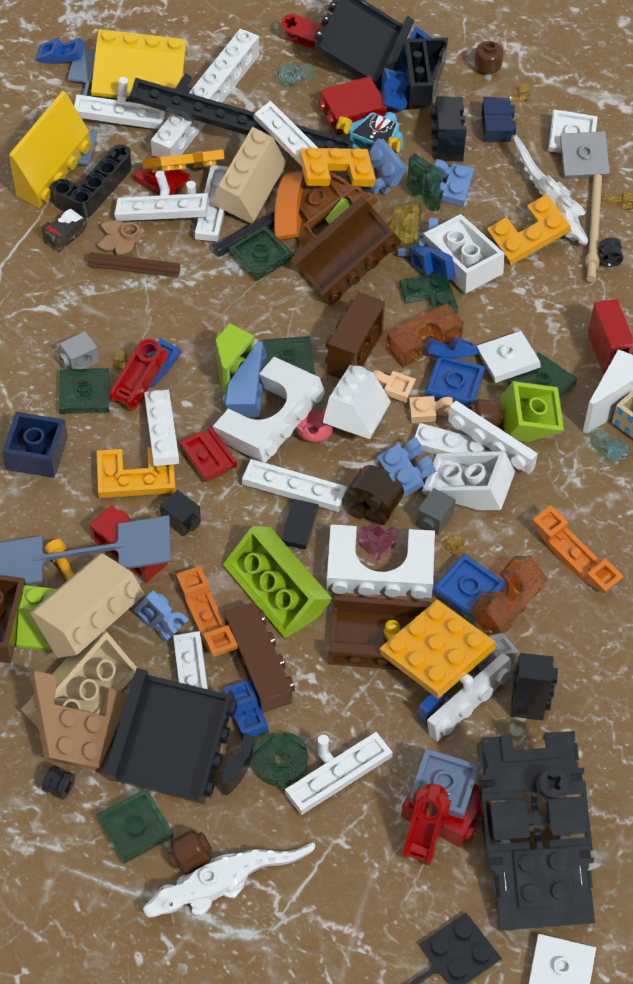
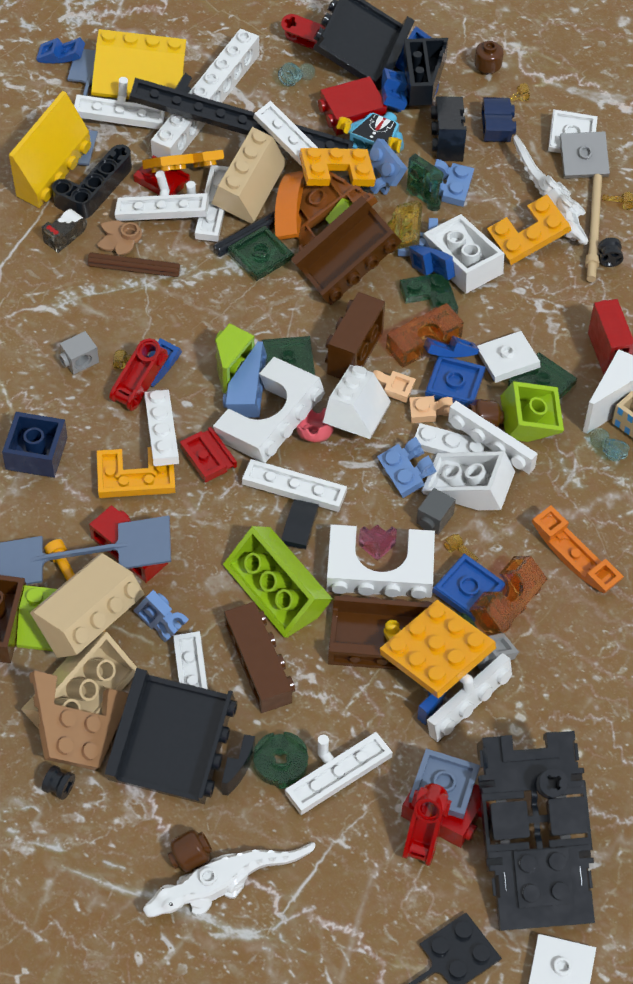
(84, 391): clear green plate -> none
(135, 825): clear green plate -> none
(183, 513): black brick -> none
(205, 612): orange slope -> none
(248, 715): blue slope -> none
(373, 494): dark brown brick -> none
(533, 686): black wedge -> none

